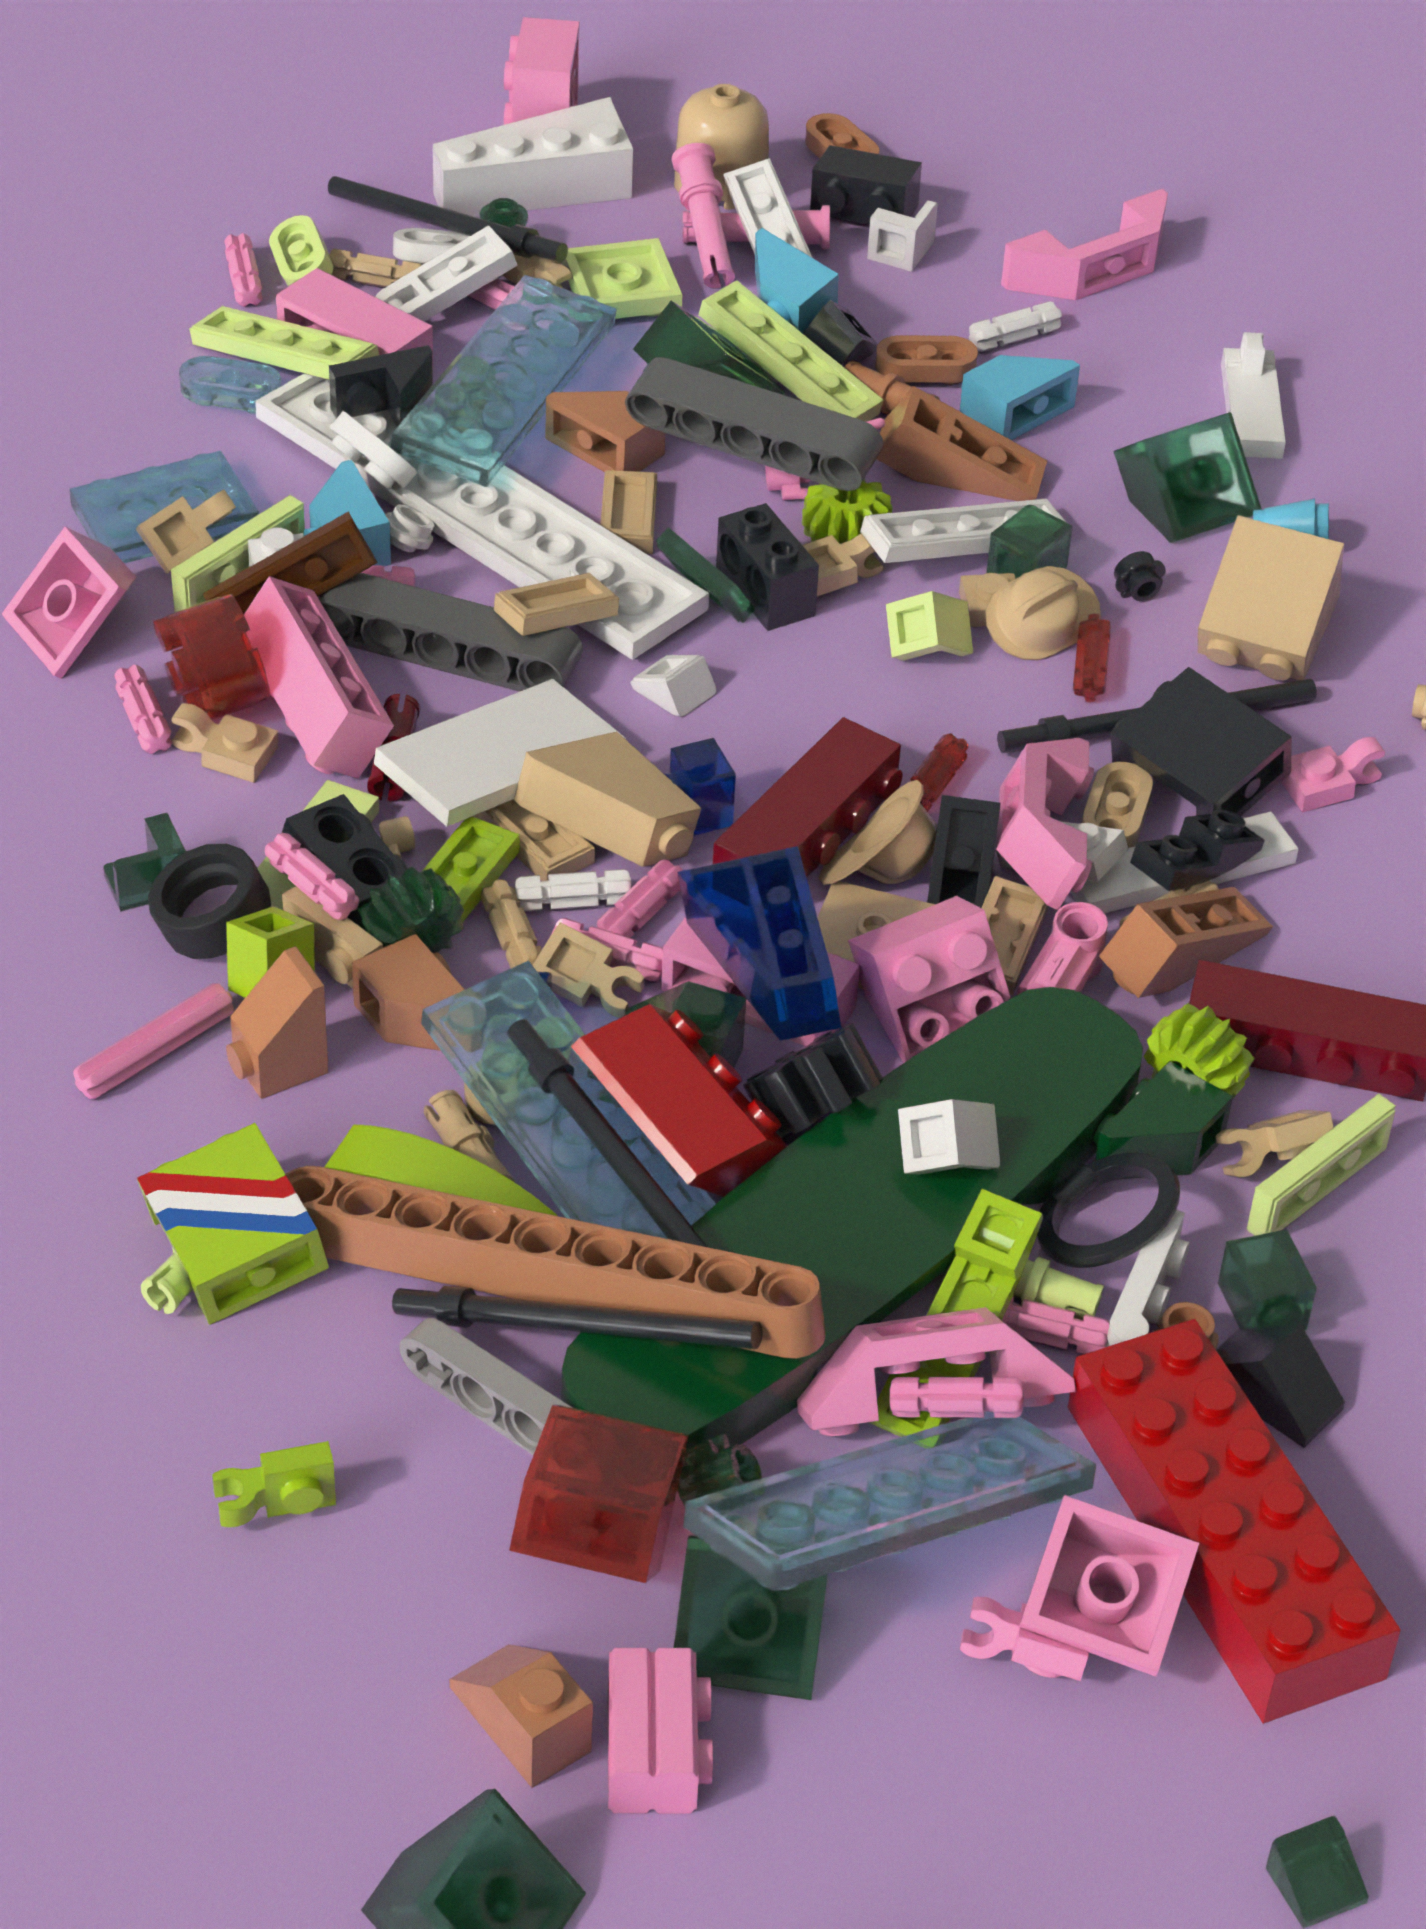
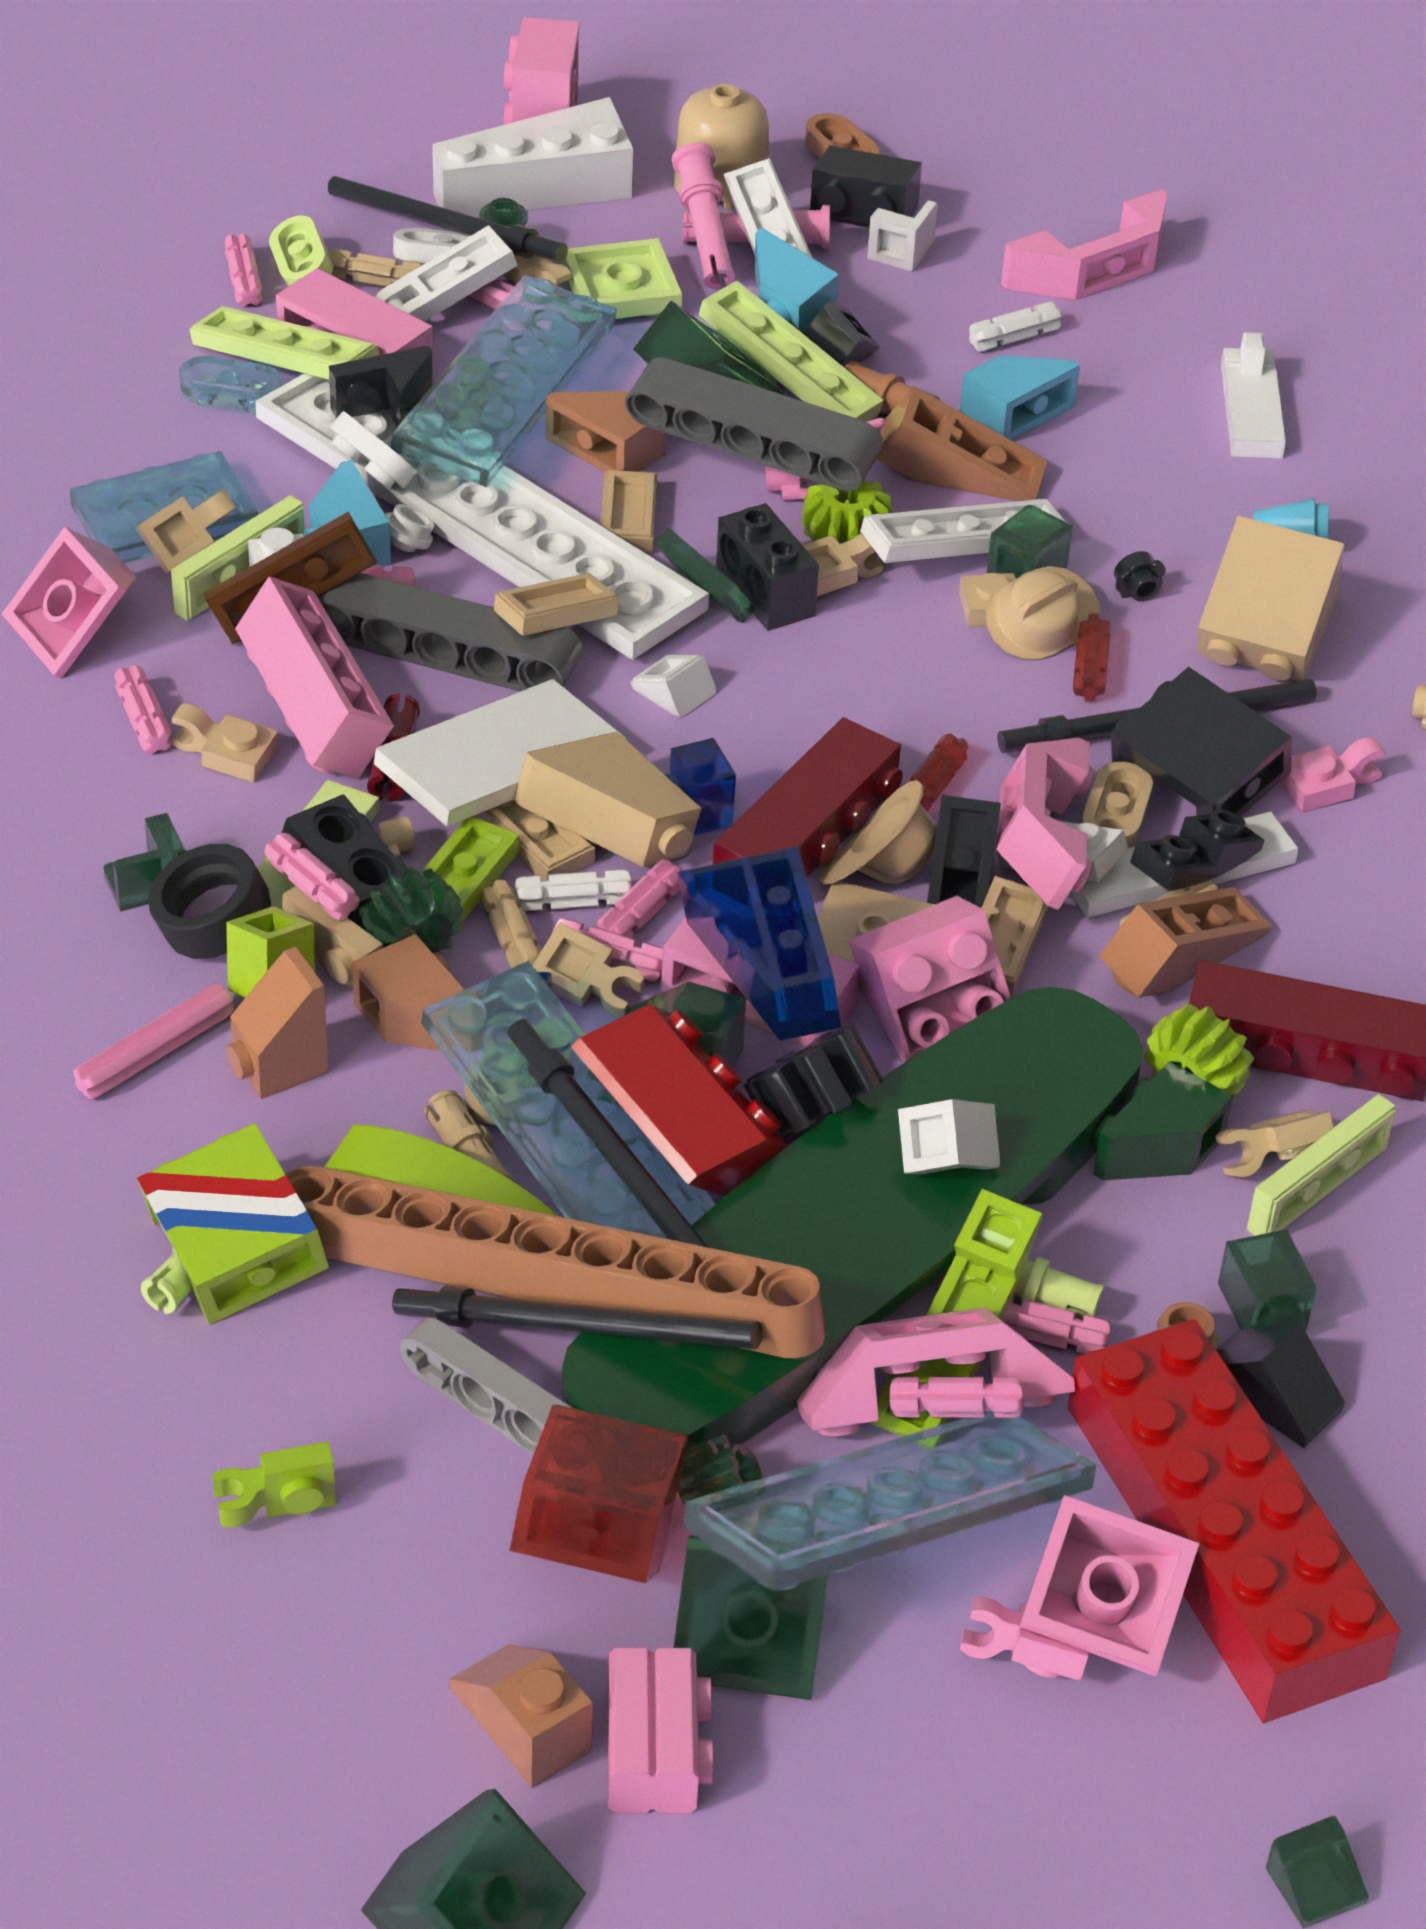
(213, 657): clear red brick -> none
(926, 358): nougat plate -> none
(929, 625): yellowish green panel -> none
(1071, 950): bright pink piece -> none
(1085, 1180): black piece -> none
(1144, 1293): white plate -> none
(1189, 478): slope -> none

